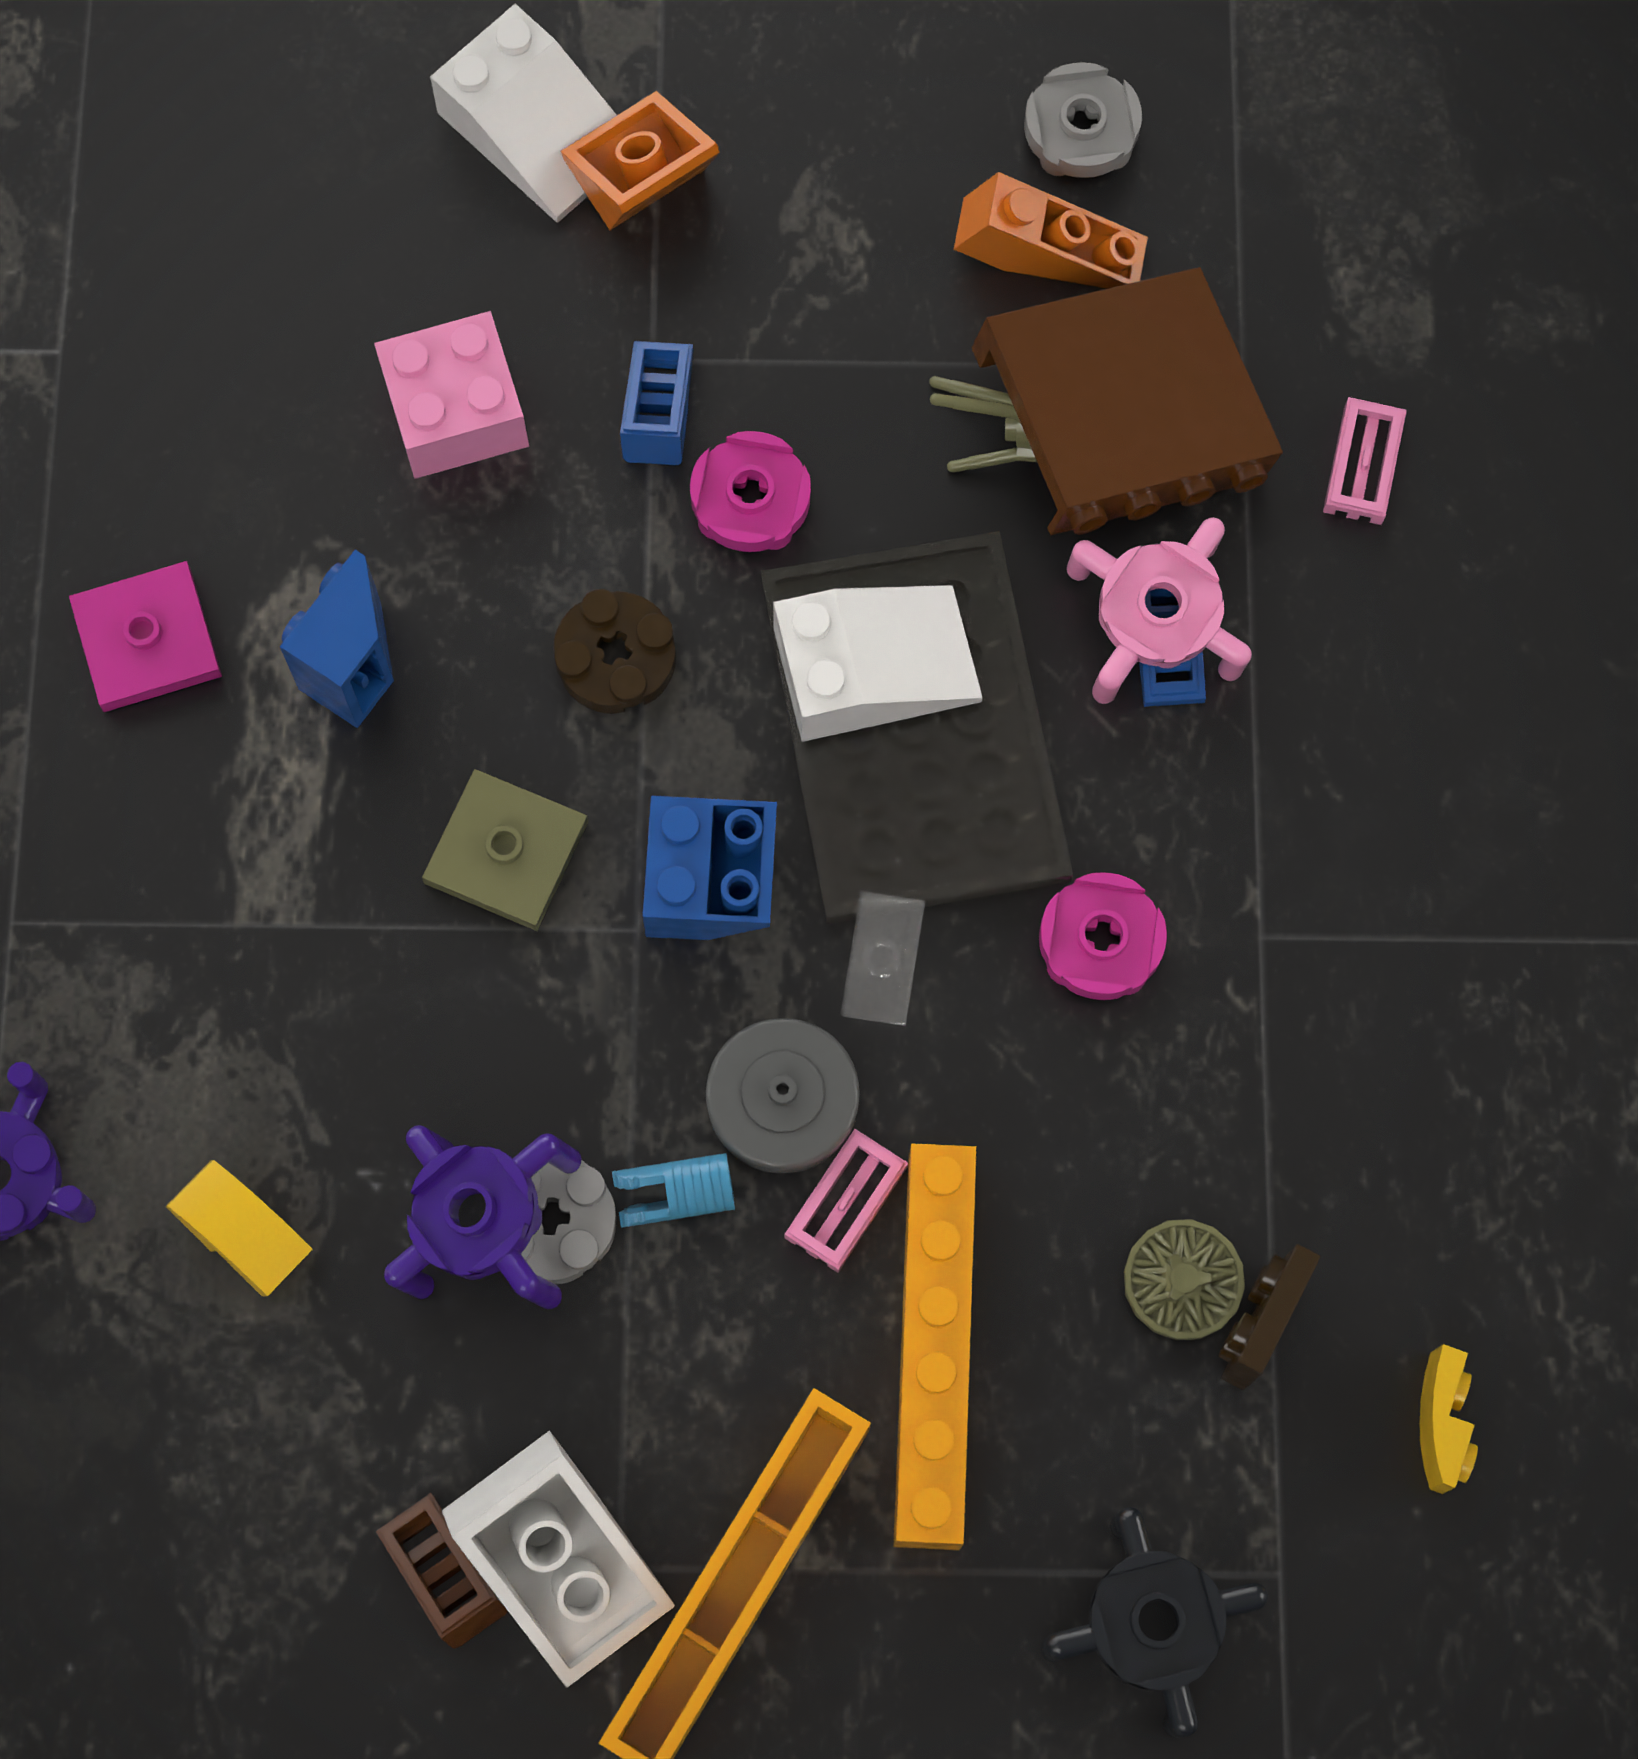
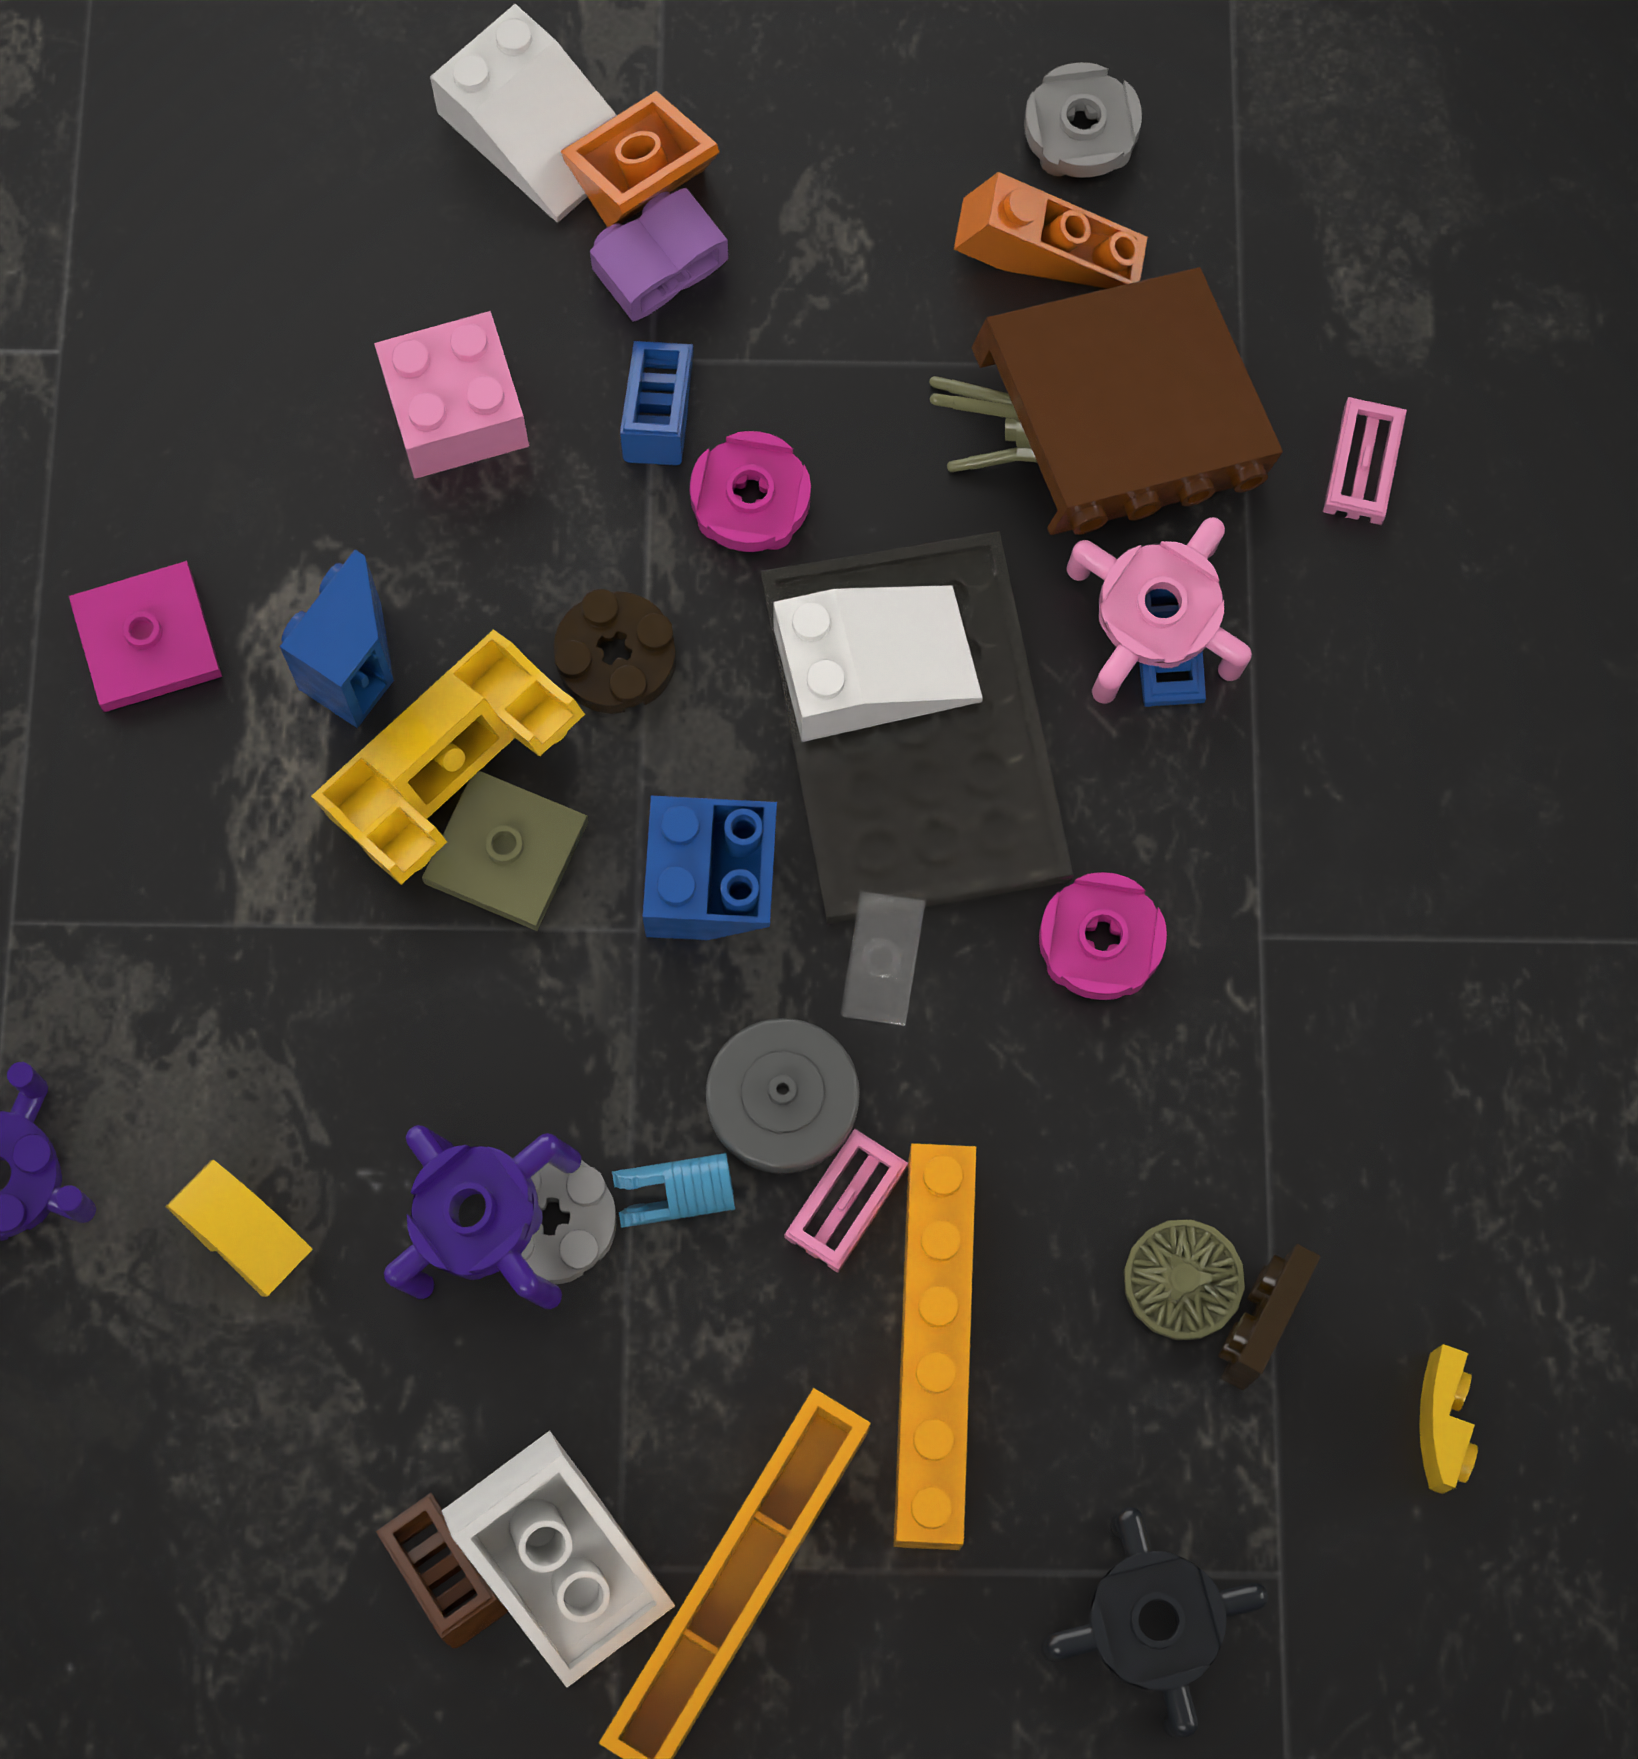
(438, 747): none -> yellow bracket
(658, 253): none -> medium lavender brick

